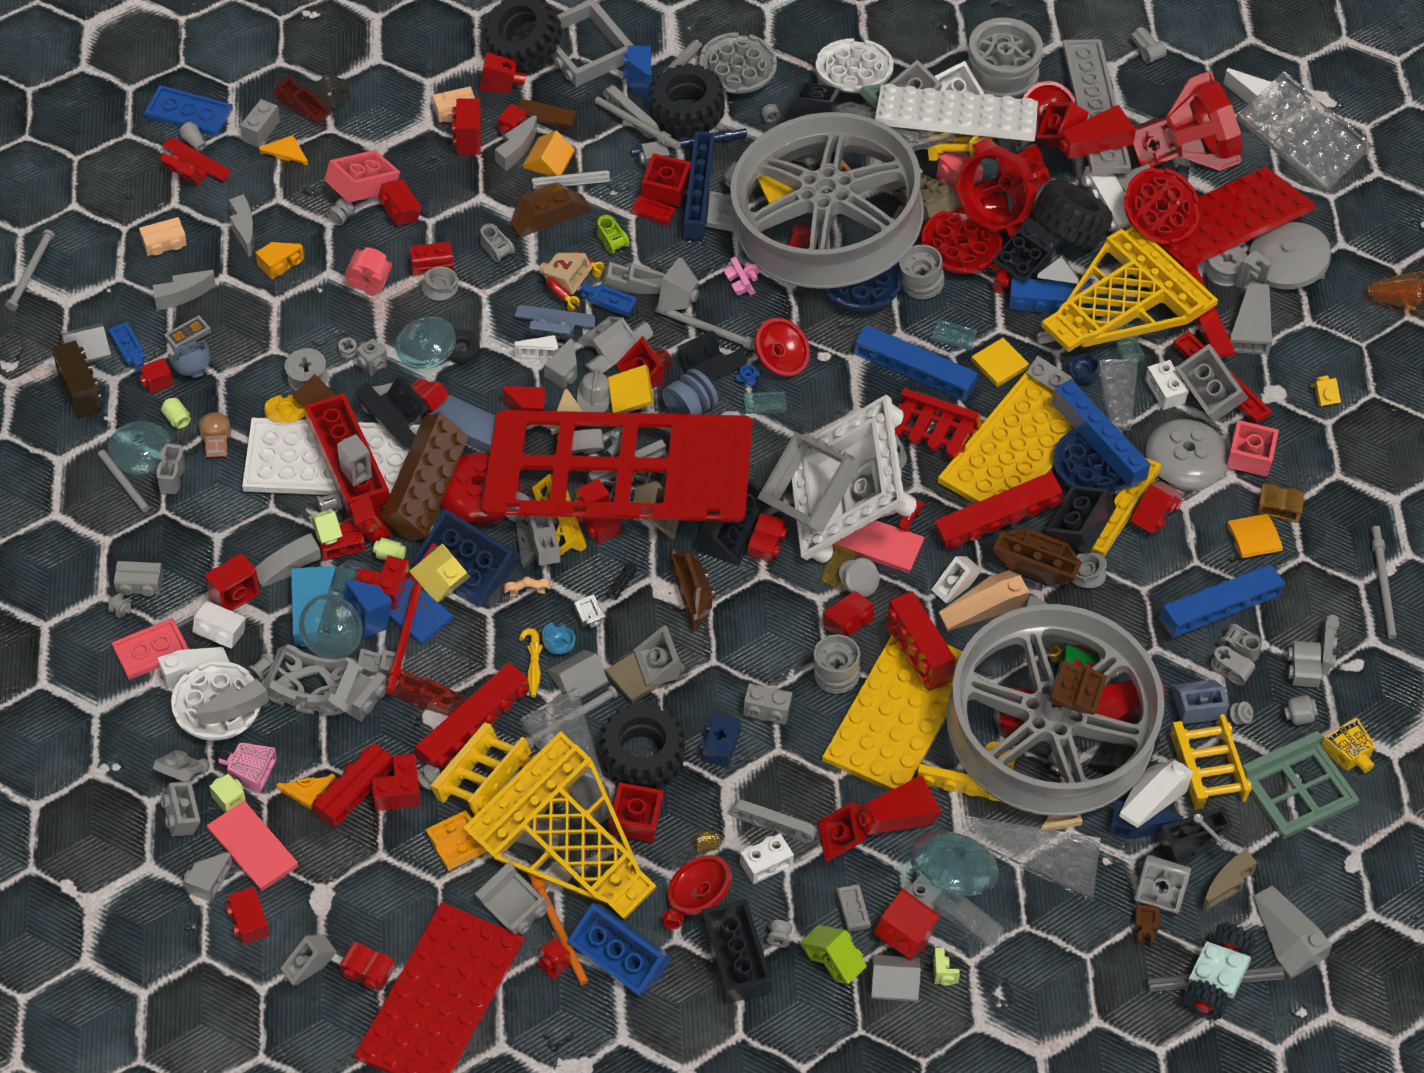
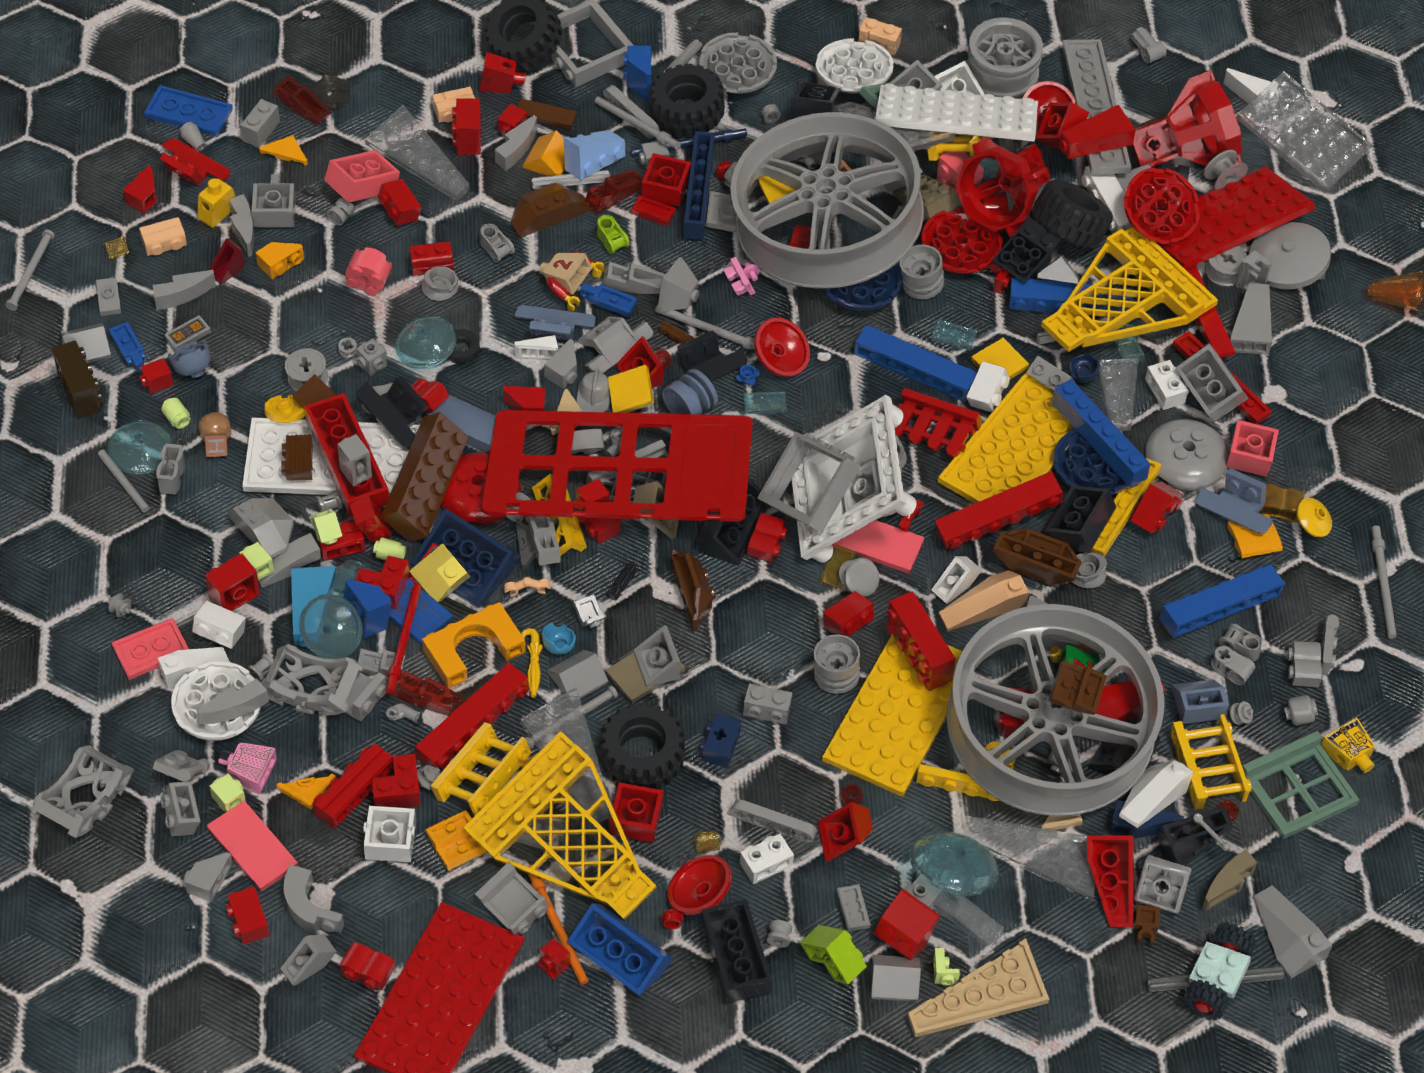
(70, 815): none -> light grey fence
(108, 296): none -> light grey plate
(116, 247): none -> clear yellow slope
(138, 578): light grey brick -> none
(141, 191): none -> red slope
(214, 202): none -> yellow torso
(227, 261): none -> dark red slope
(259, 559): none -> yellowish green brick
(264, 523): none -> light grey wedge
(273, 203): none -> light grey hinge
(299, 457): none -> reddish brown brick
(302, 911): none -> light grey arch
(389, 834): none -> white brick
(401, 711): none -> light grey arm
(411, 147): none -> clear wing
(489, 623): none -> light orange arch
(592, 152): none -> light blue wedge
(614, 190): none -> clear red slope
(674, 332): none -> reddish brown axle
(722, 168): none -> red plate
(854, 790): none -> clear red plate
(881, 33): none -> light nougat brick
(901, 808): red slope -> none
(988, 387): none -> white brick
(990, 991): none -> tan wing
(1113, 872): none -> red wedge
(1224, 169): none -> light grey piece
(1231, 809): none -> clear red plate
(1238, 502): none -> sand blue plate
(1314, 517): none -> yellow dish
(1326, 391): yellow bracket -> none

